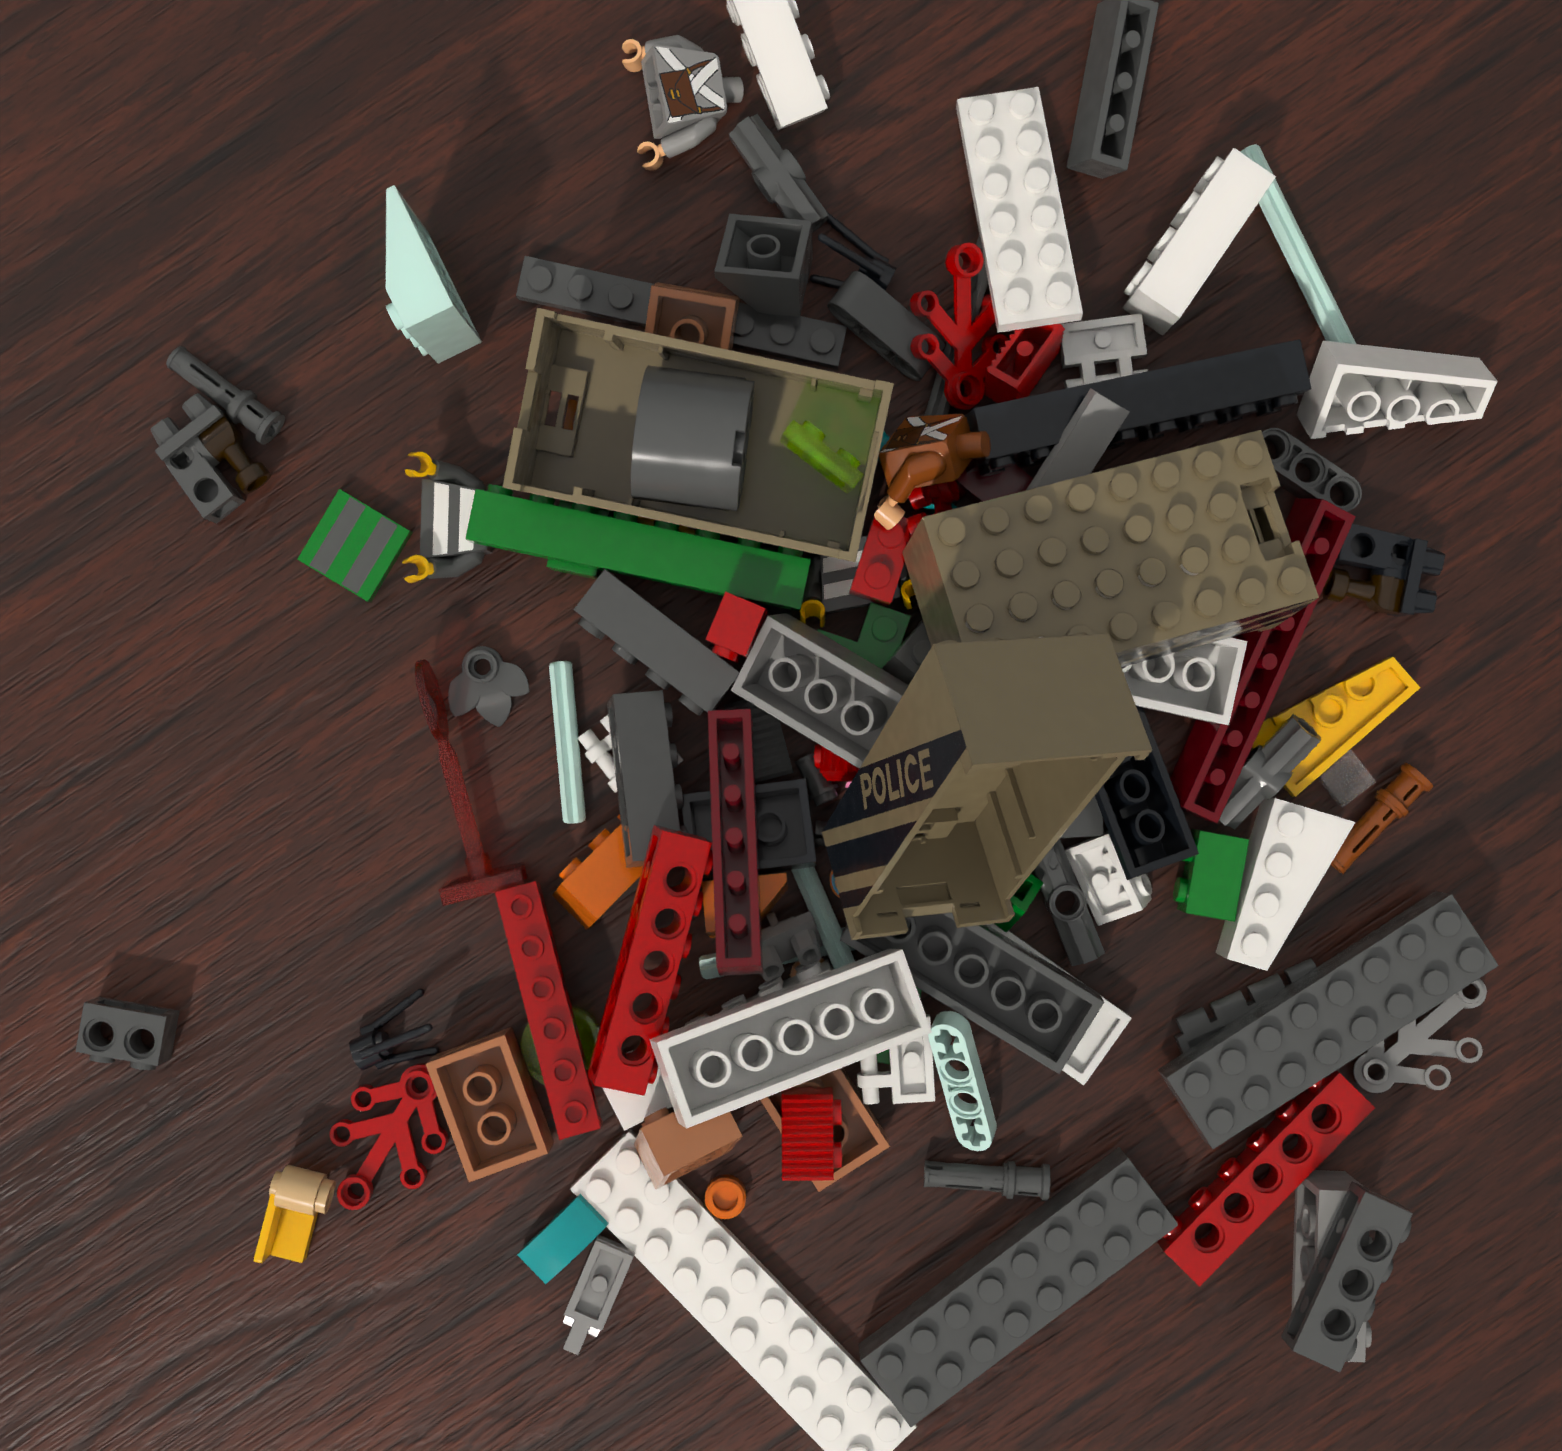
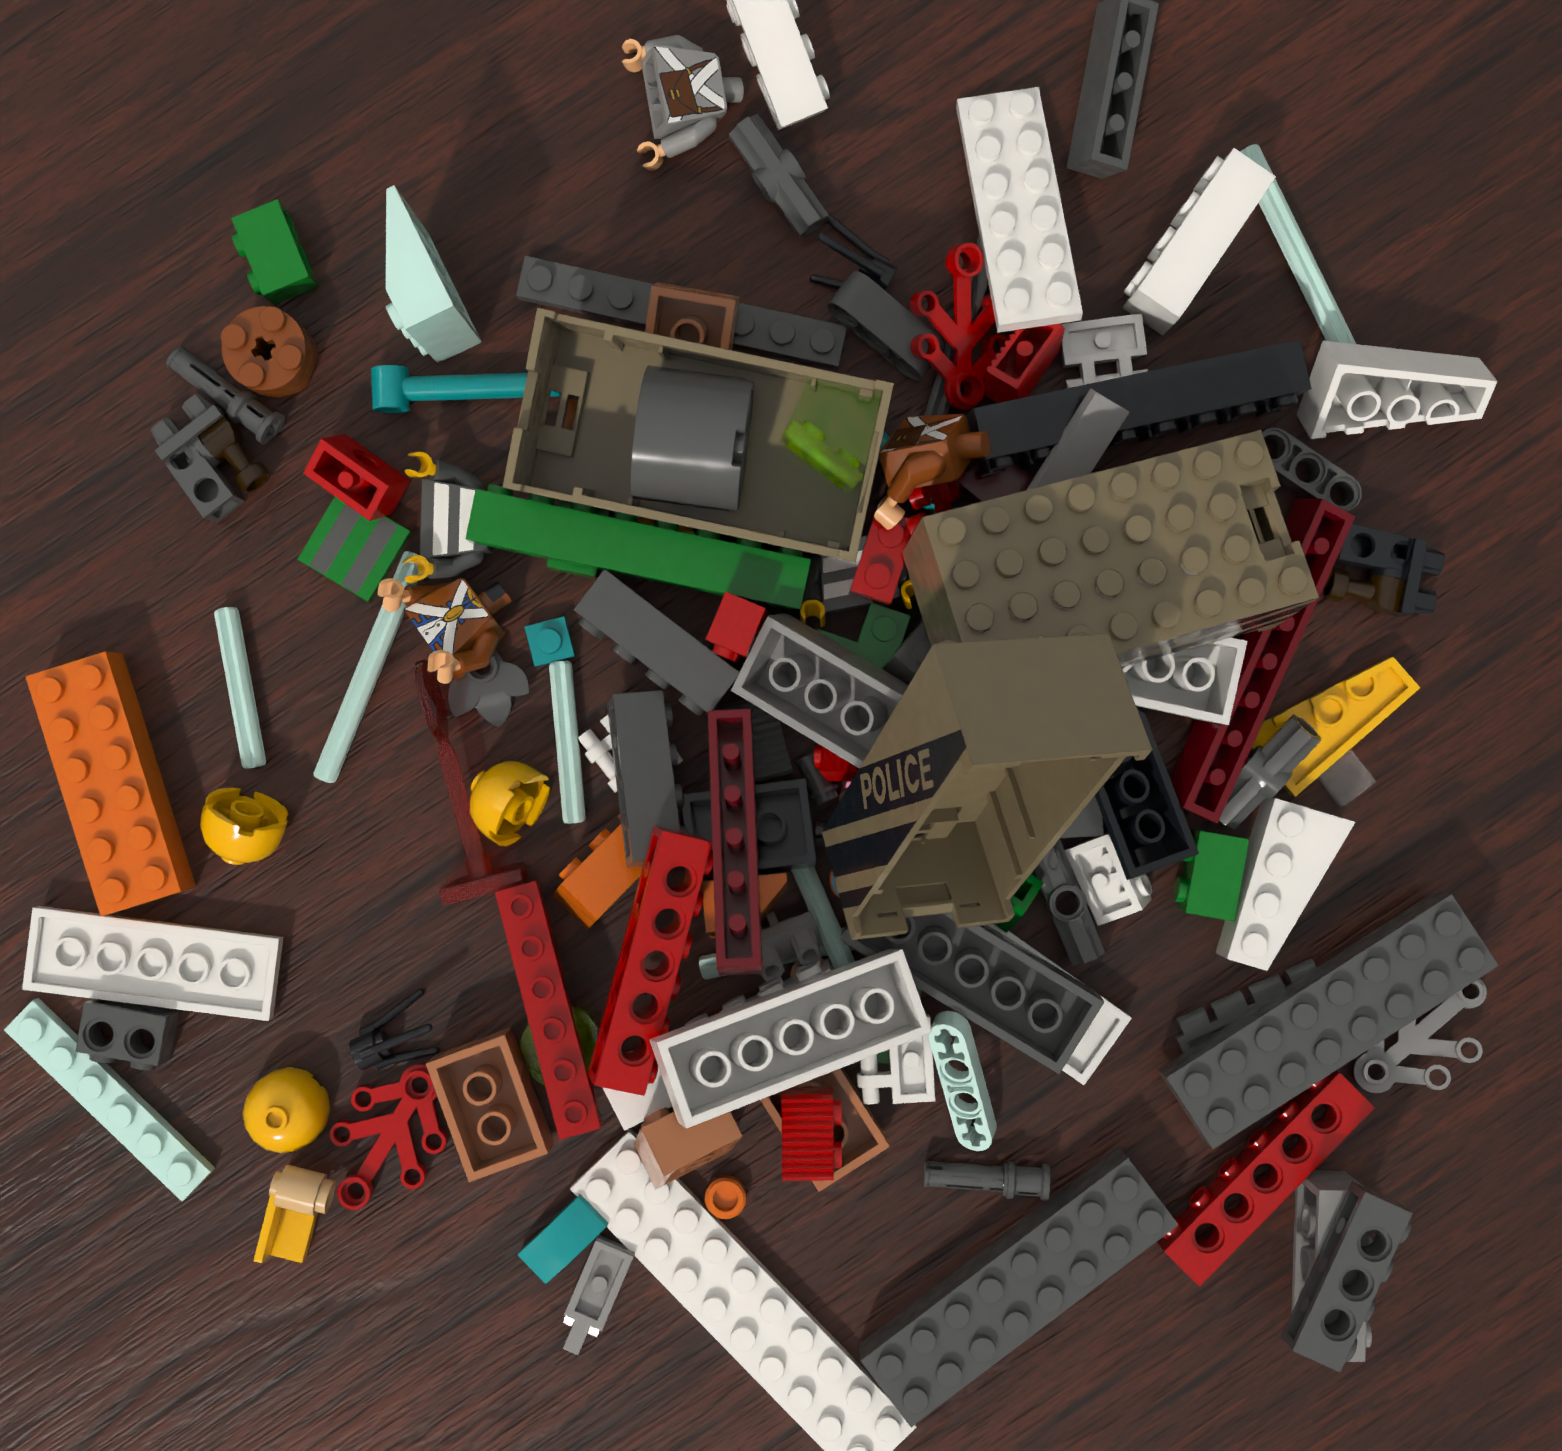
(110, 782): none -> orange brick
(110, 1100): none -> light aqua plate
(152, 963): none -> white plate
(240, 687): none -> light aqua axle
(242, 827): none -> yellow cylinder
(246, 345): none -> dark orange brick
(274, 252): none -> green brick
(286, 1110): none -> yellow cylinder
(356, 476): none -> red brick
(363, 683): none -> light aqua axle
(395, 388): none -> teal piece
(451, 621): none -> torso
(507, 799): none -> yellow cylinder
(550, 641): none -> teal plate
(766, 262): dark grey slope -> none
(1389, 804): dark orange pin -> none

